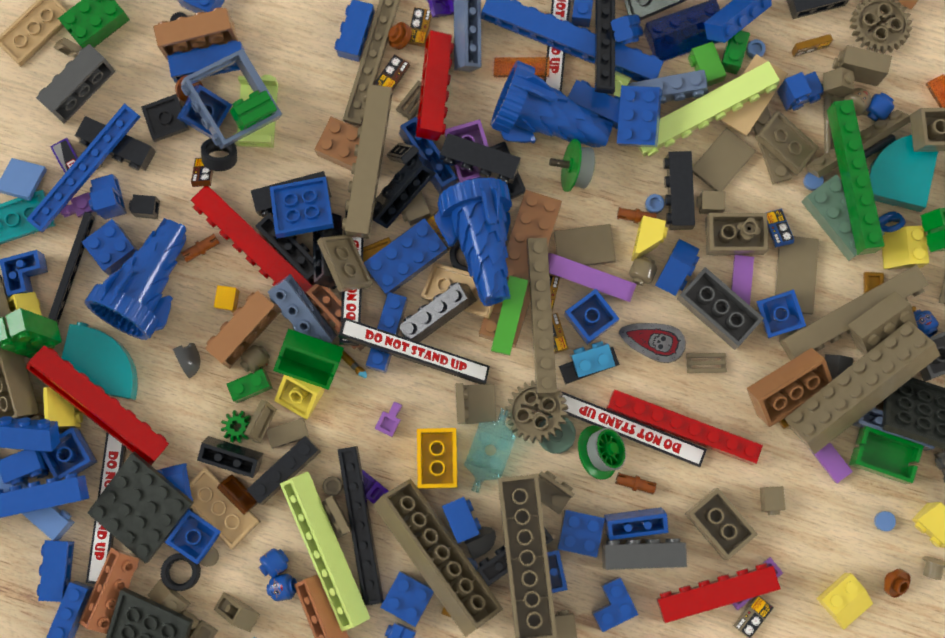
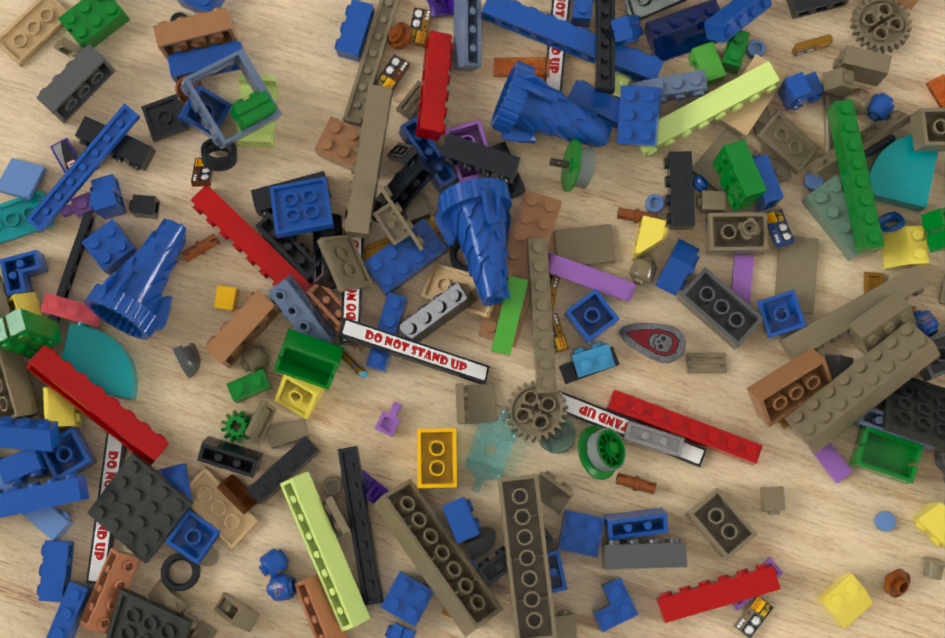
(69, 310): none -> coral plate
(393, 223): none -> dark tan bracket
(653, 439): none -> light grey tile
(700, 183): none -> blue plate
(739, 175): none -> green piece
(773, 194): none -> blue brick

